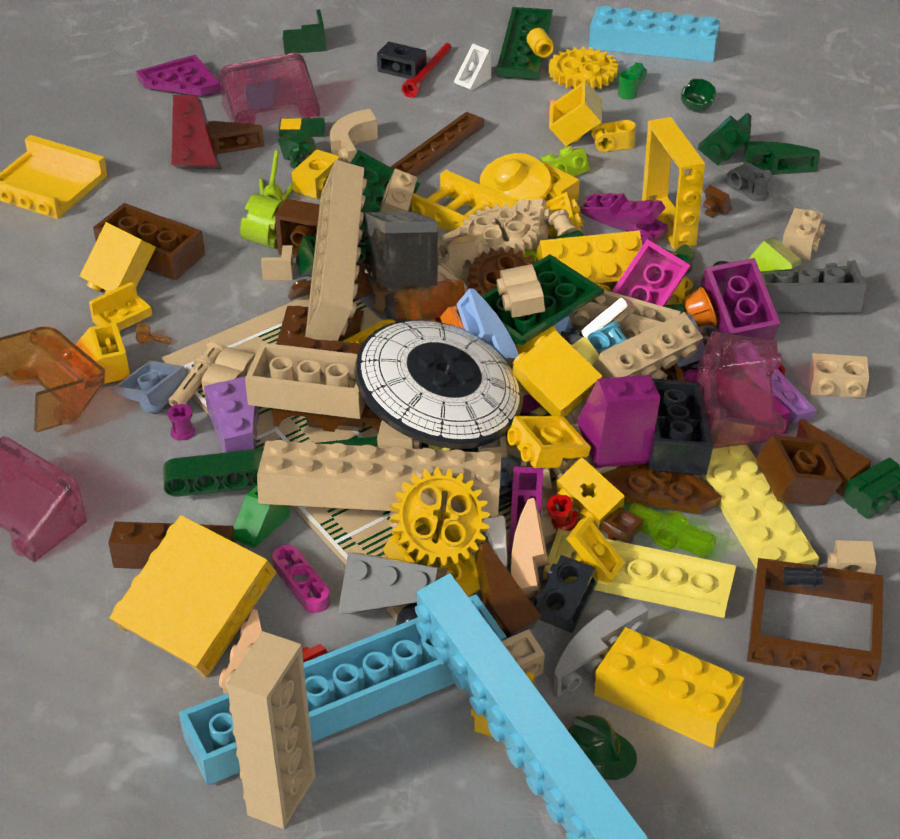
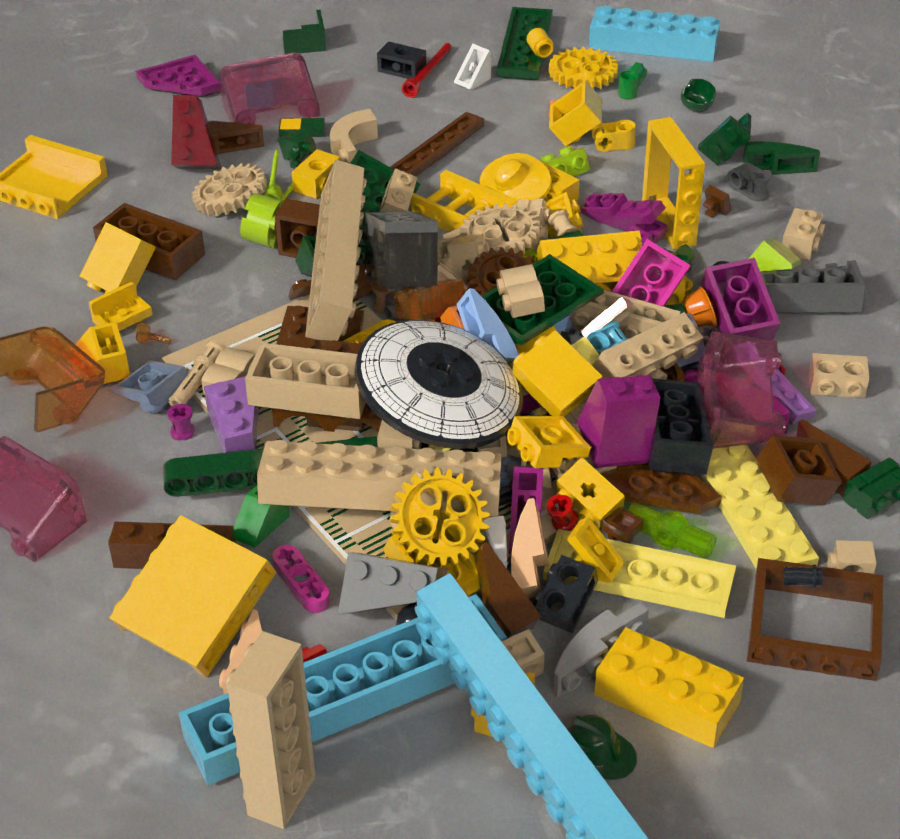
(228, 189): none -> tan gear
(279, 267): tan panel -> none

